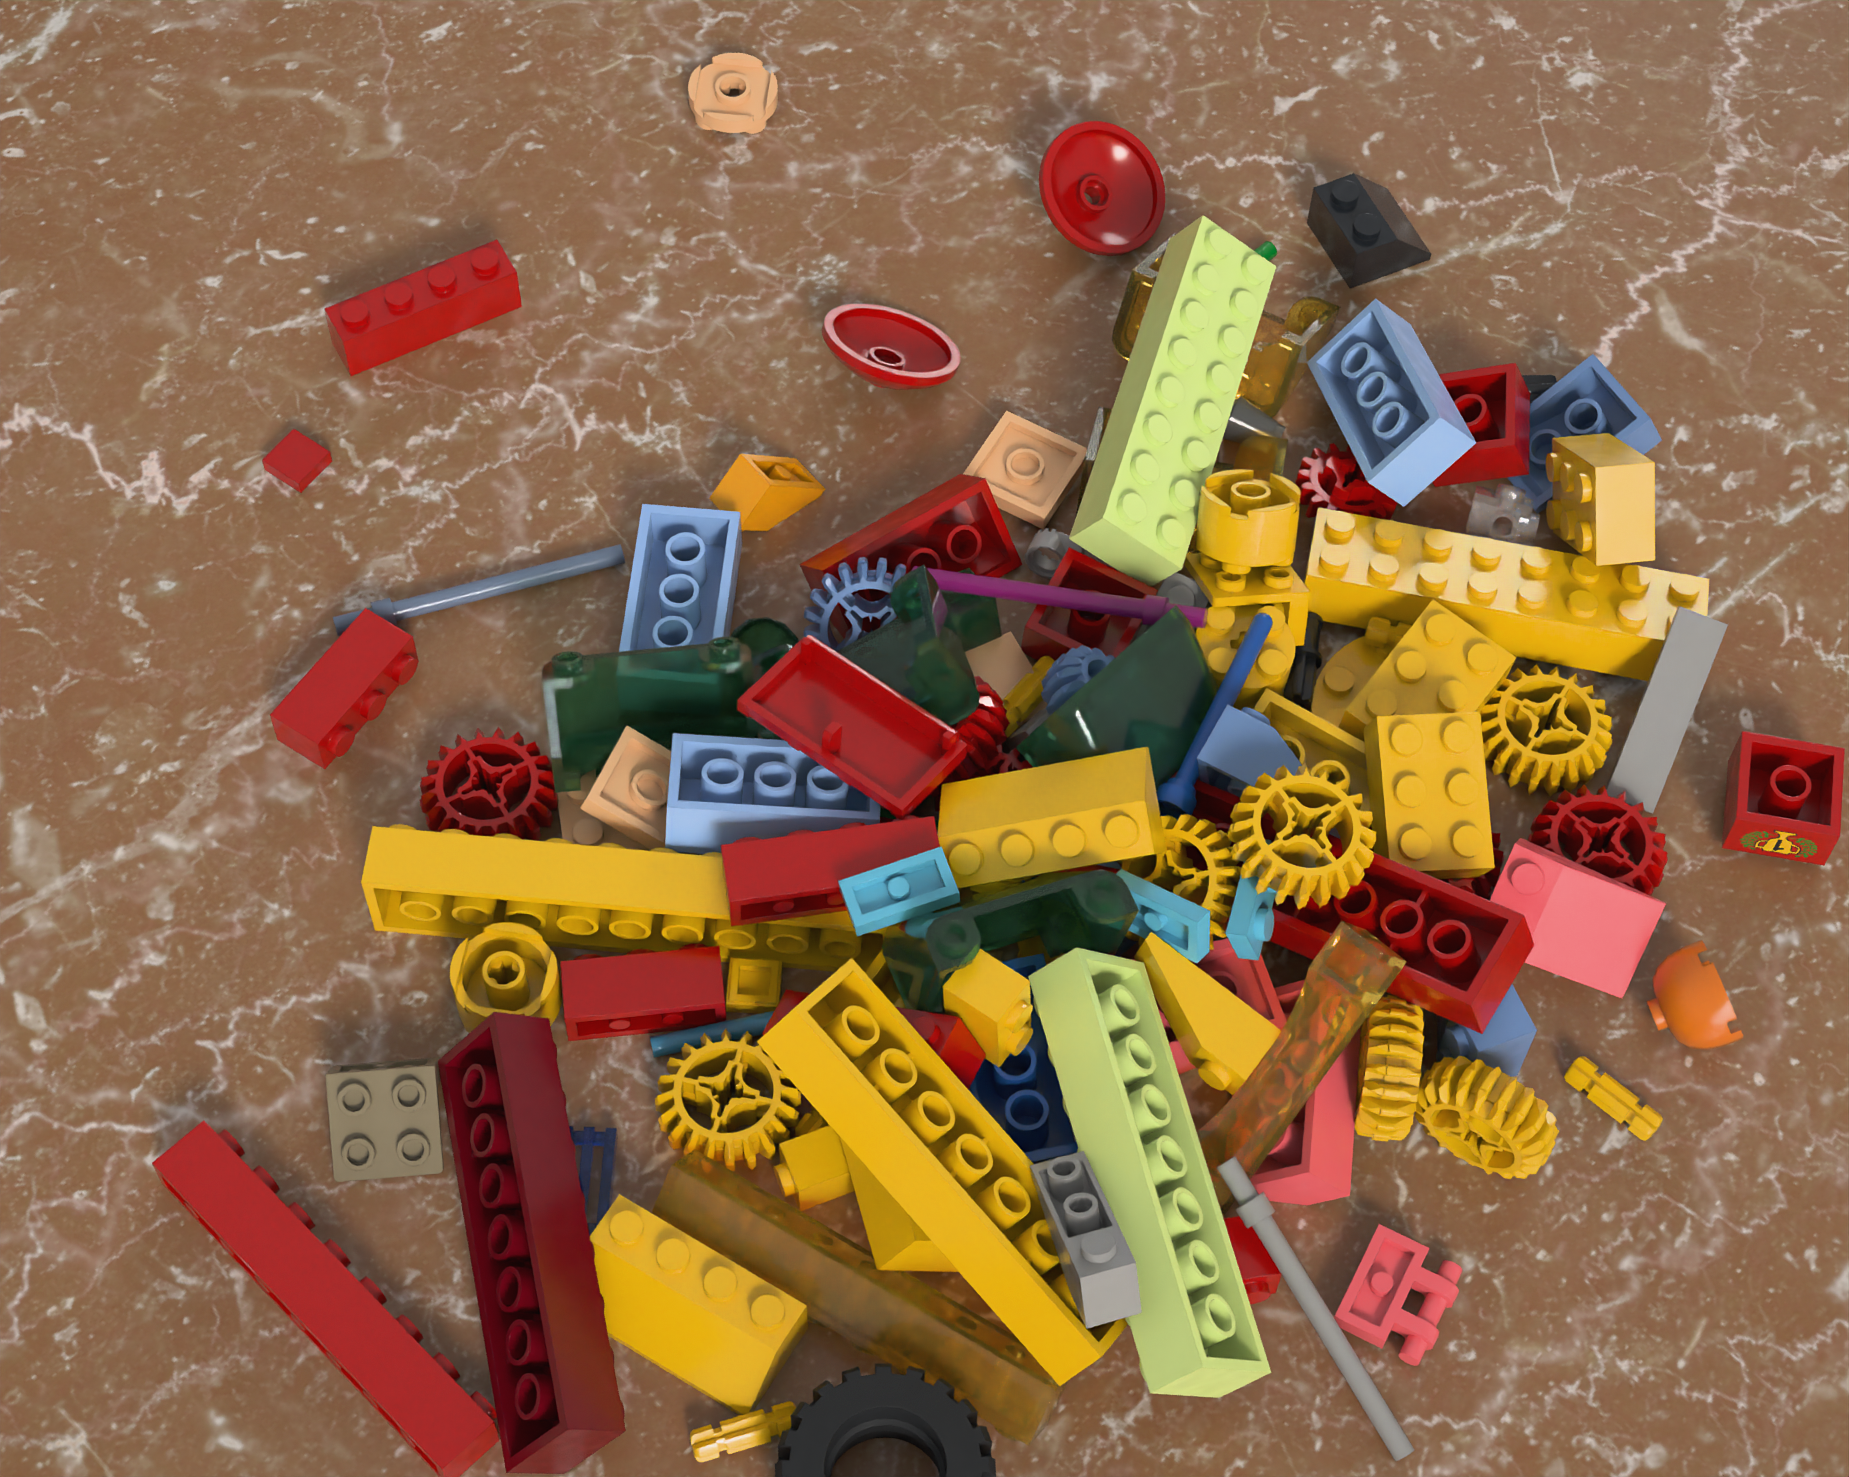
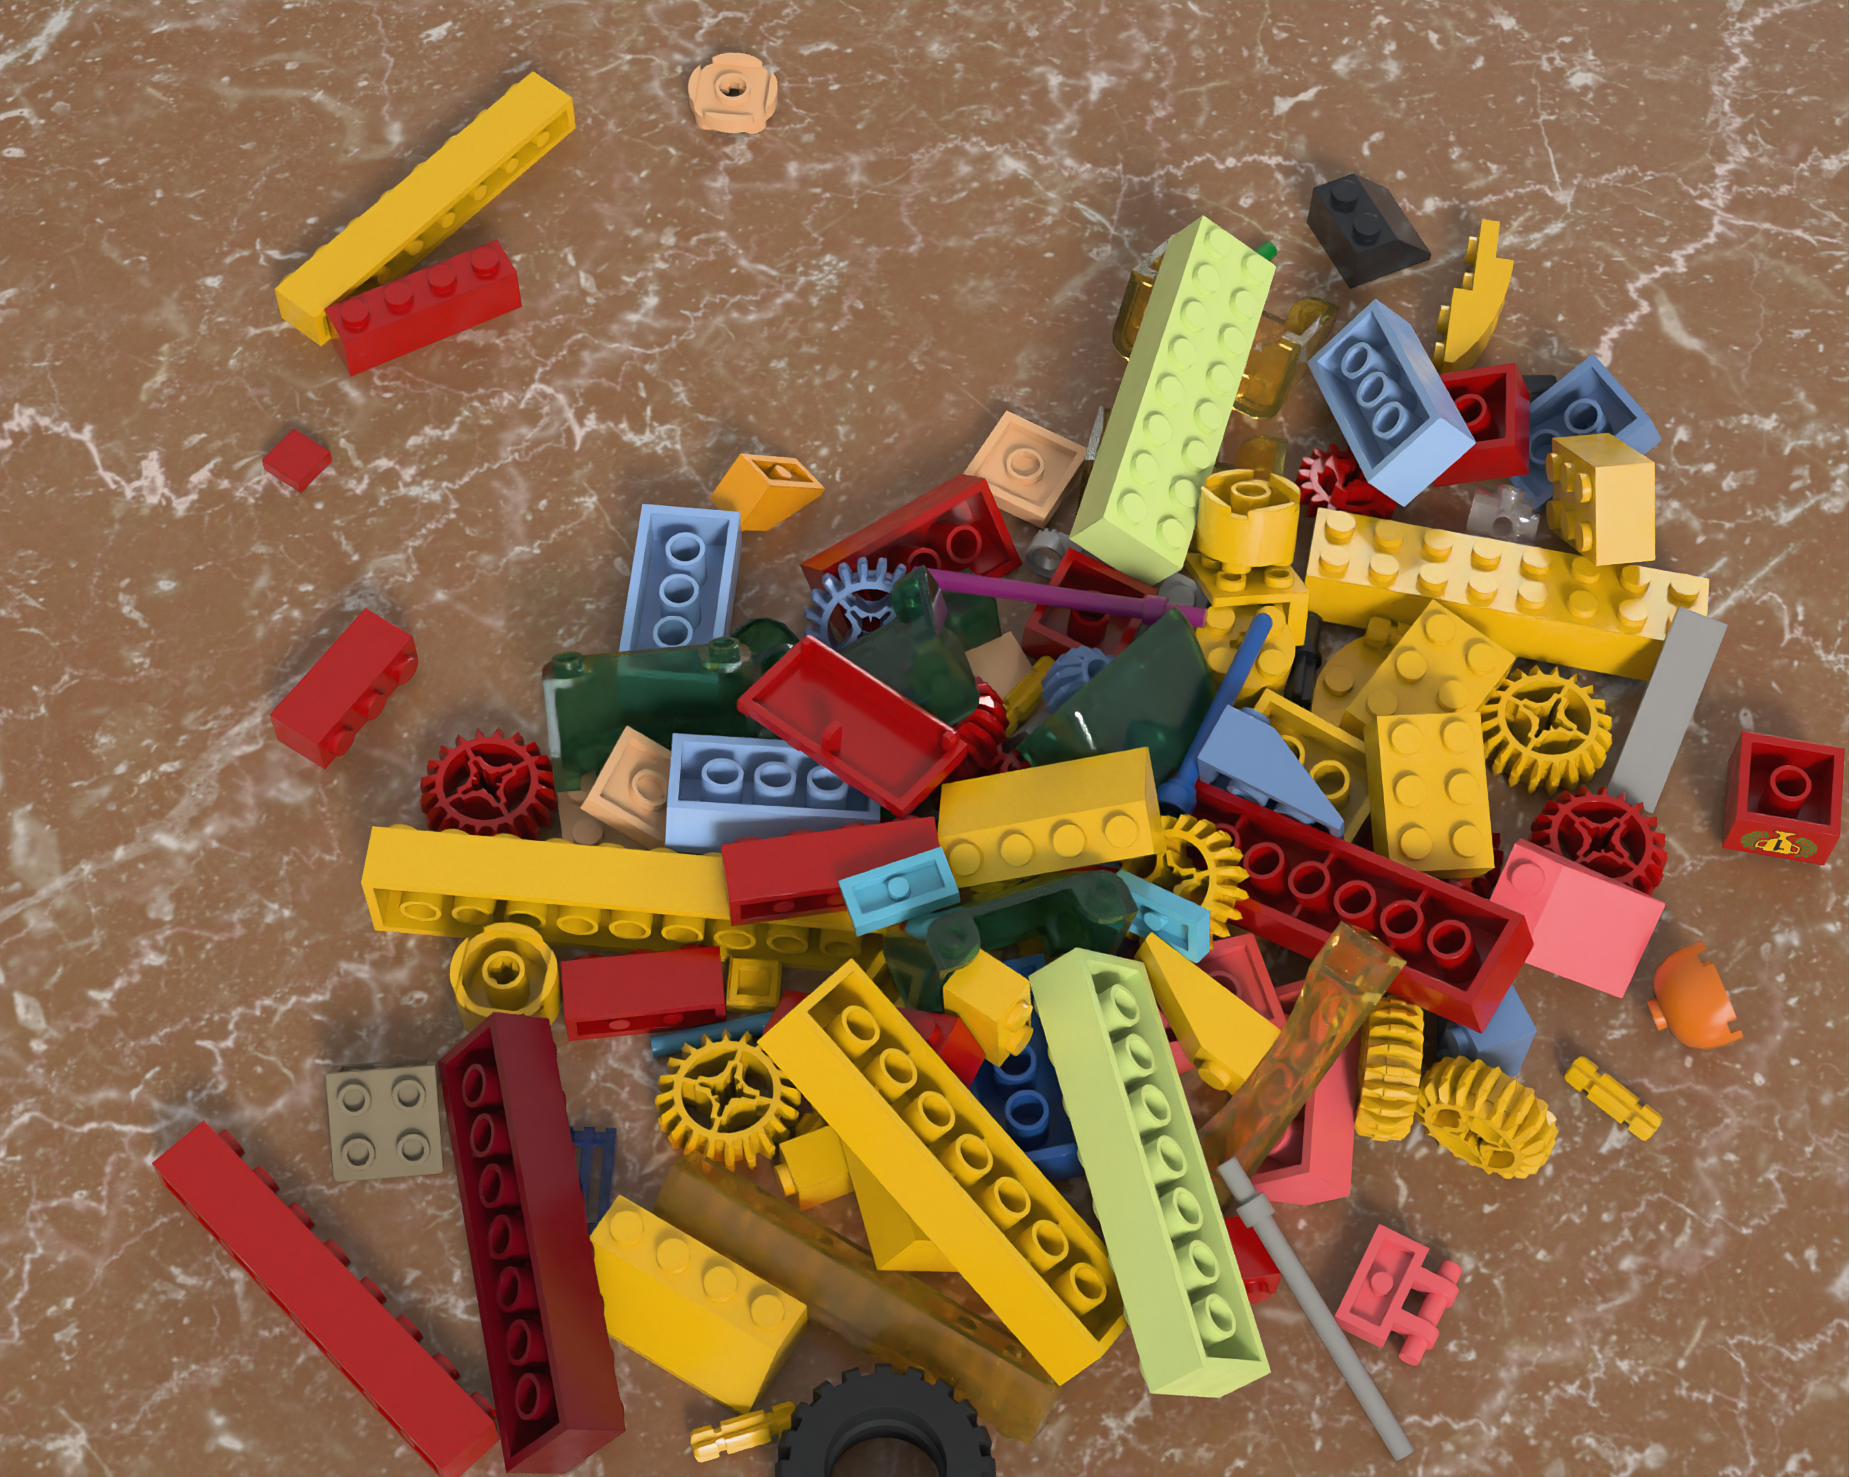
(428, 203): none -> yellow brick
(487, 587): sand blue bar -> none
(890, 346): red dish -> none
(1087, 1240): light grey slope -> none
(1117, 176): red dish -> none
(1248, 421): dark grey cone -> none
(1250, 918): medium azure plate -> none
(1303, 808): yellow gear -> none
(1475, 306): none -> yellow slope

